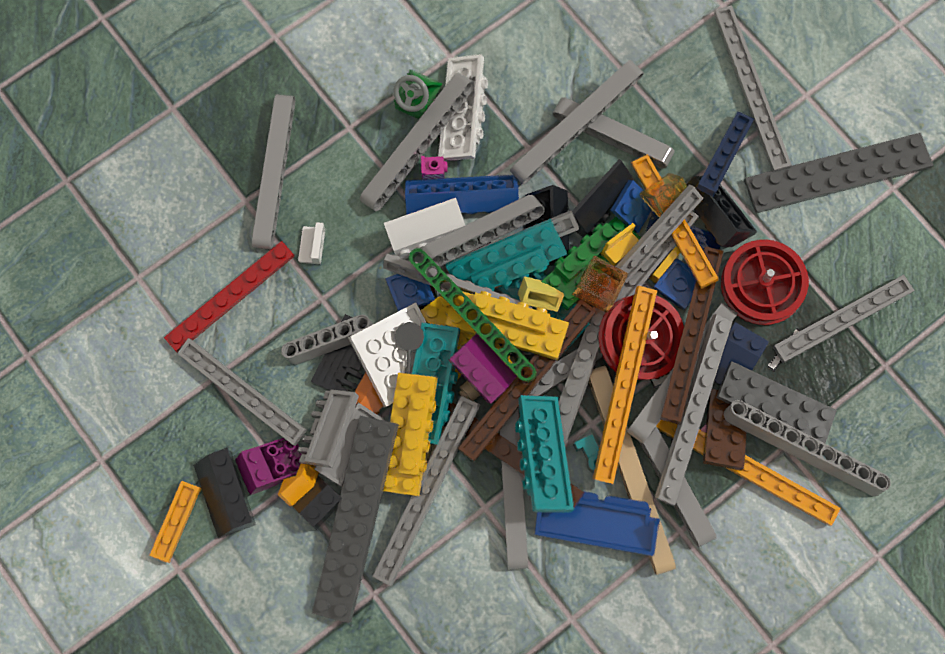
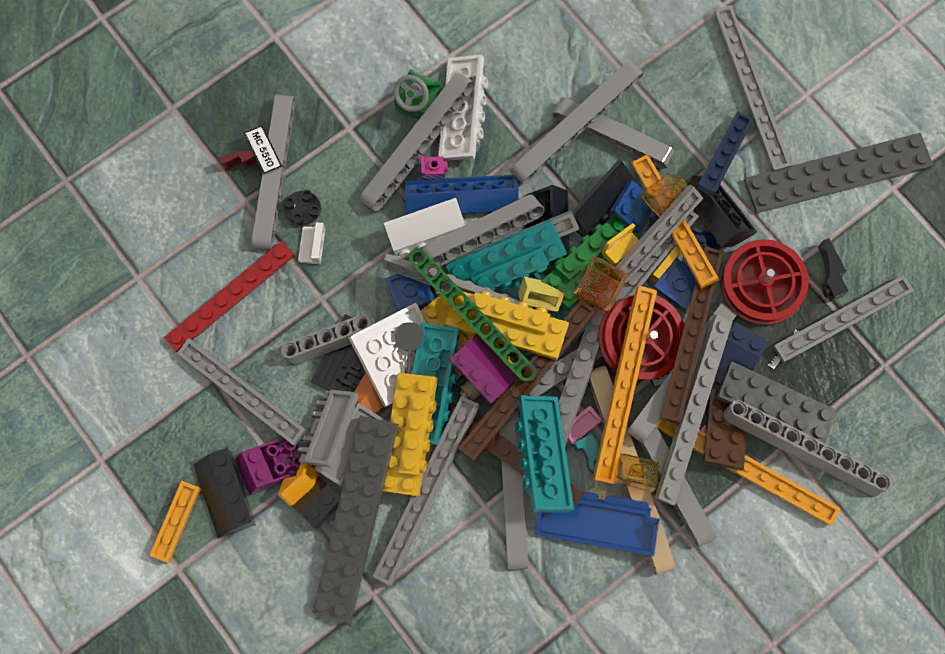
(231, 160): none -> dark red slope
(262, 149): none -> sticker
(302, 207): none -> black dish
(583, 424): none -> bright pink tile
(637, 472): none -> clear yellow slope
(834, 270): none -> black slope

